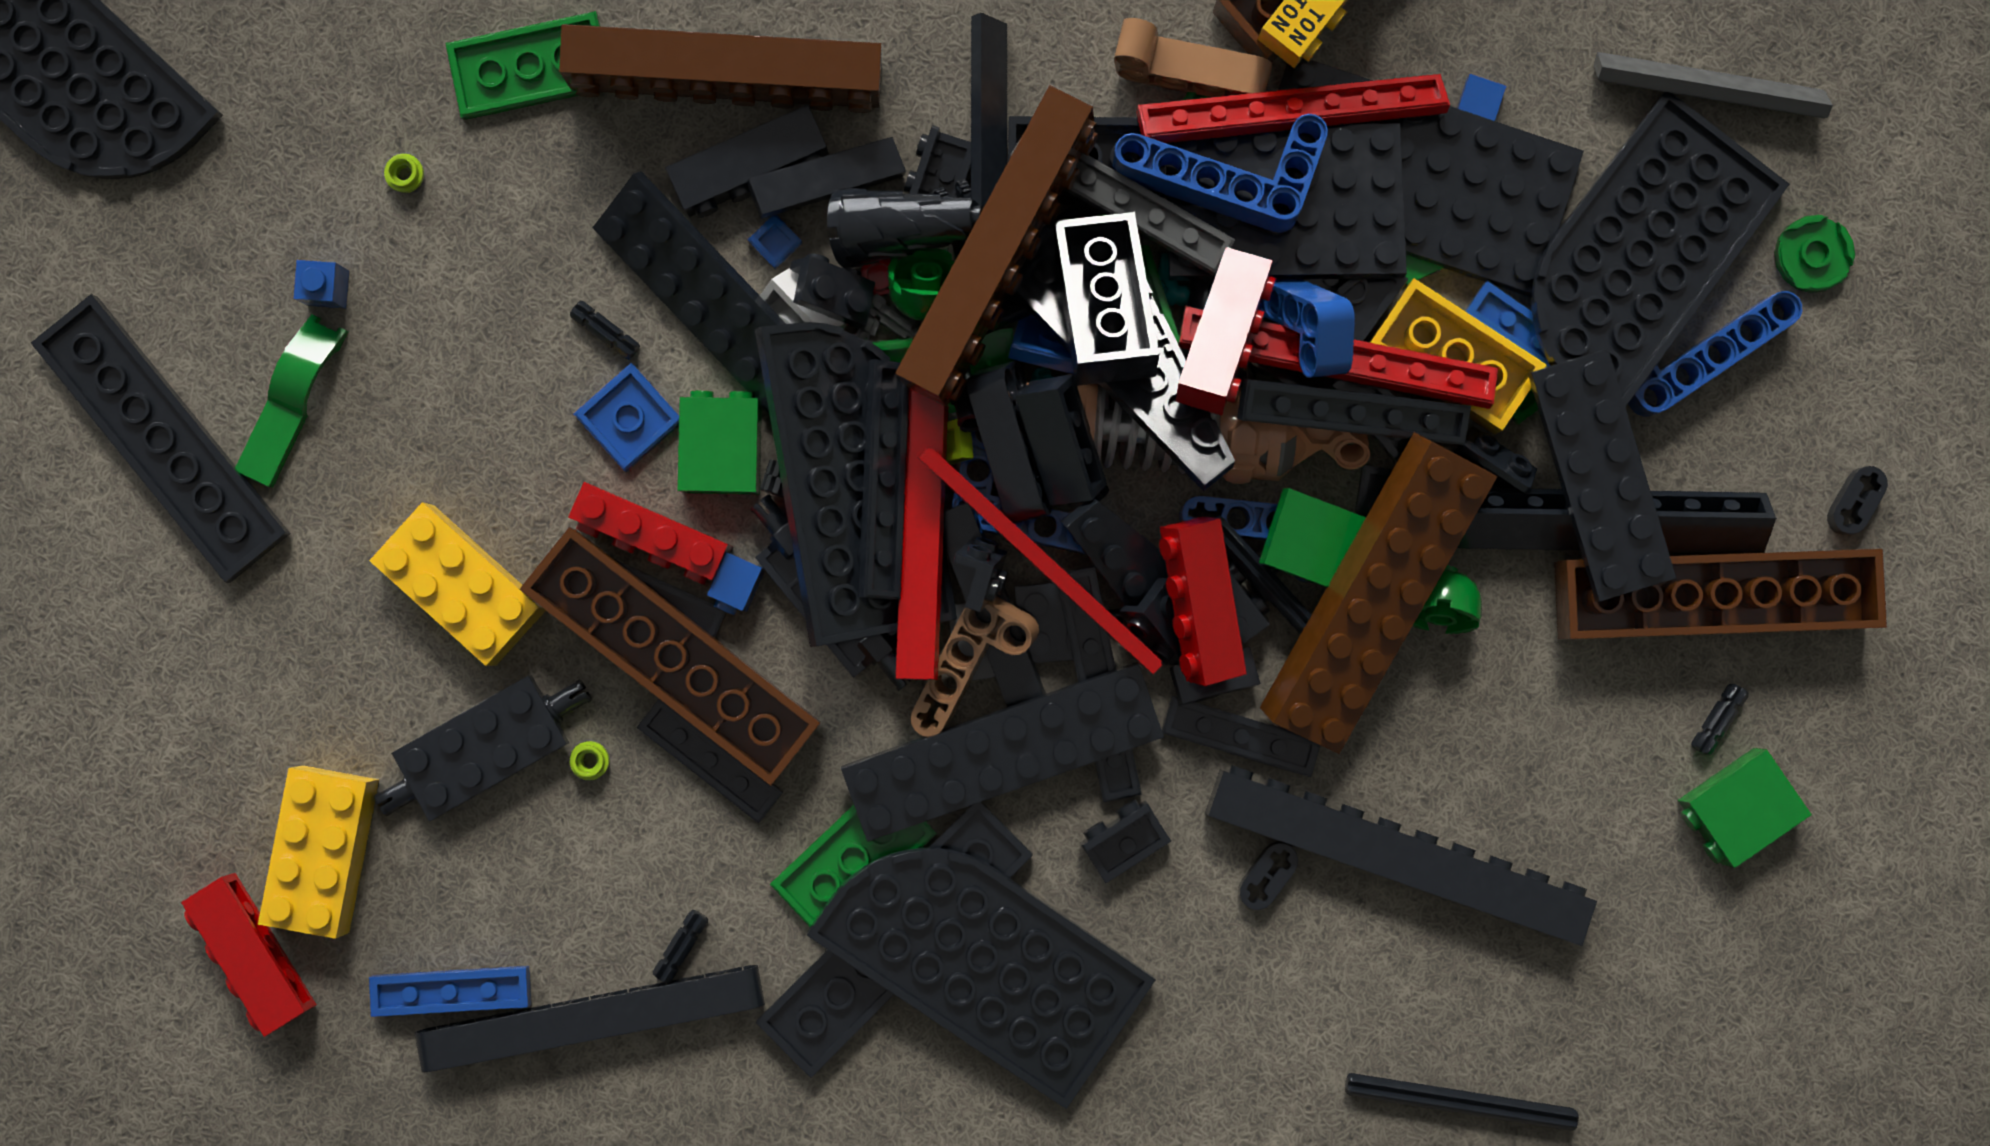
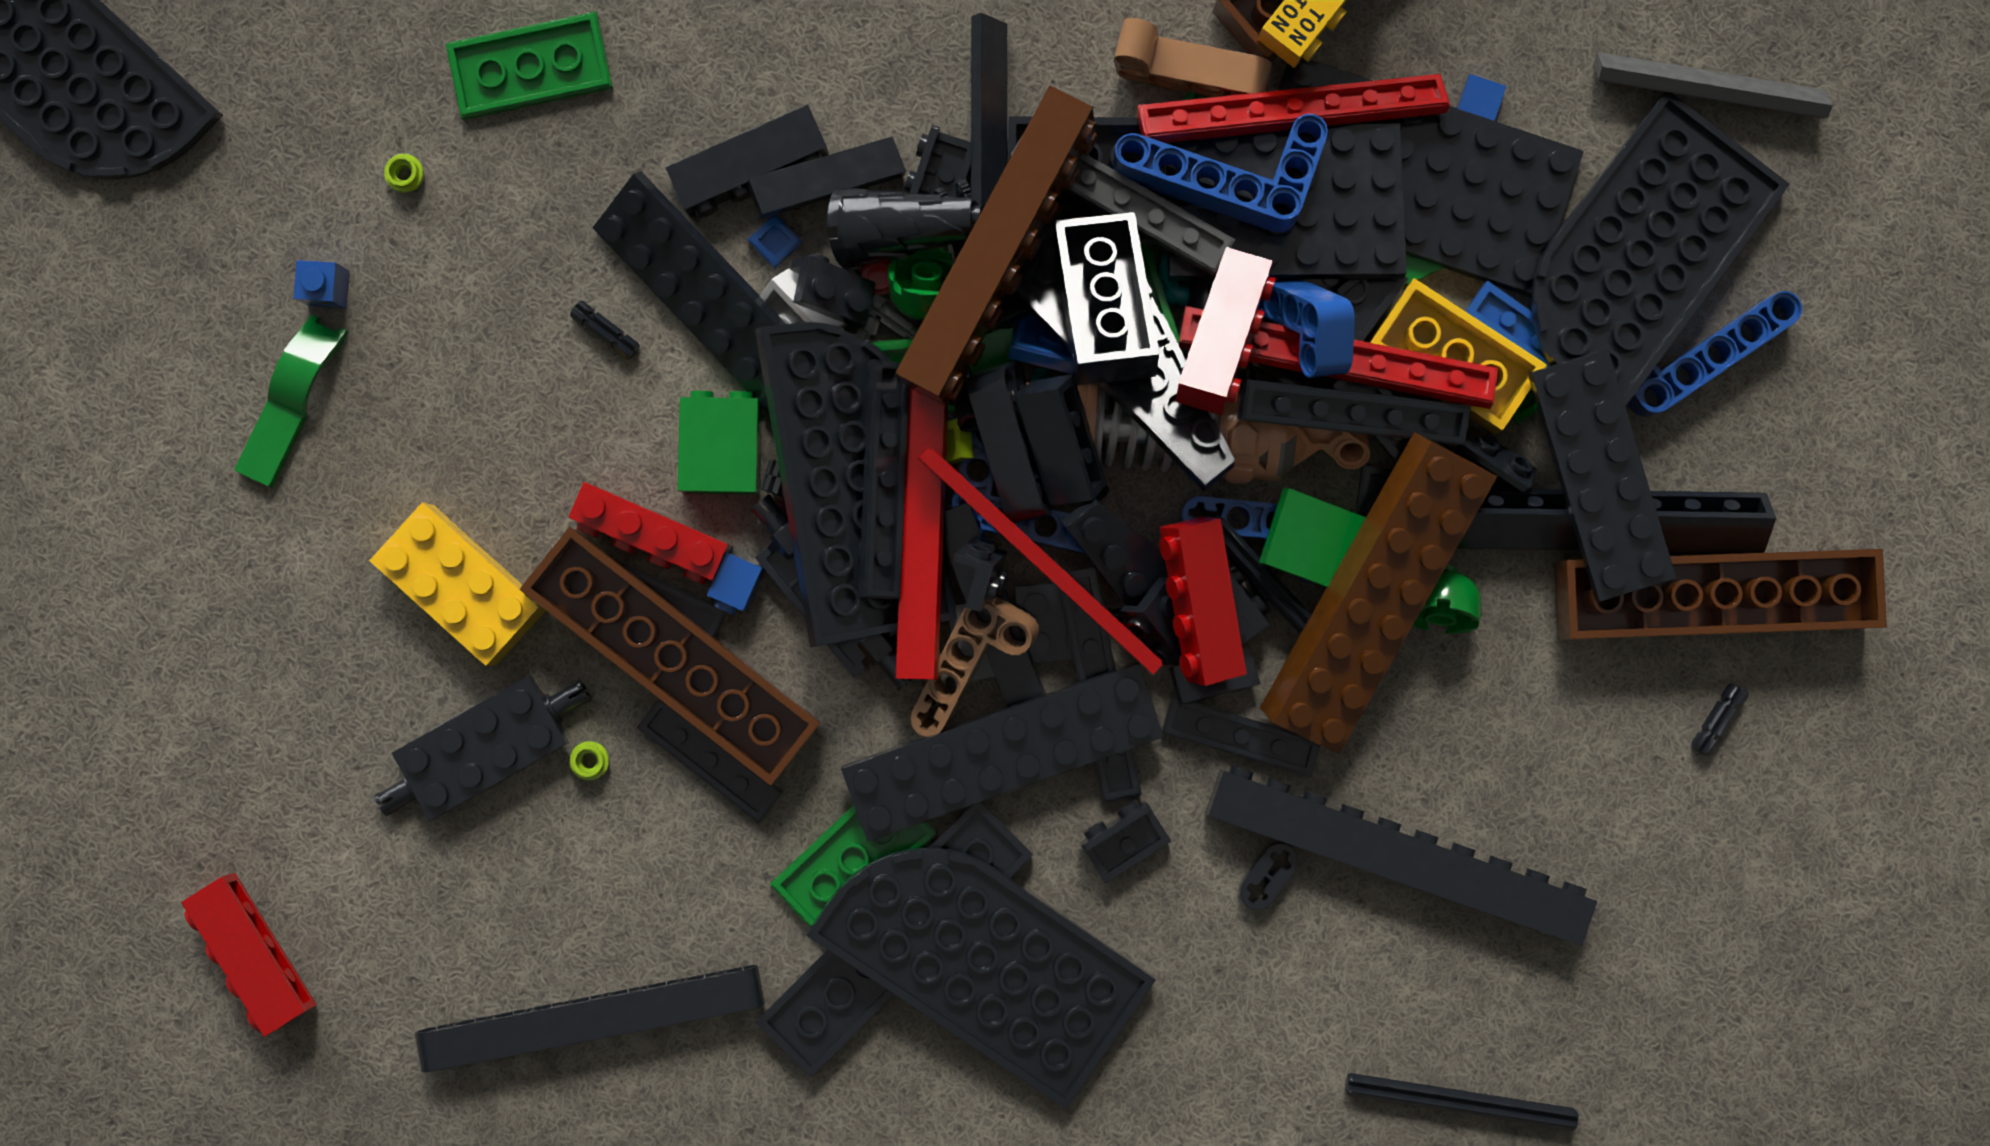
(160, 438): black plate -> none
(318, 852): yellow brick -> none
(450, 991): blue plate -> none
(628, 417): blue tile -> none
(680, 946): black axle -> none
(721, 67): reddish brown brick -> none
(1743, 808): green brick -> none
(1804, 262): green tile -> none
(1865, 504): black beam -> none

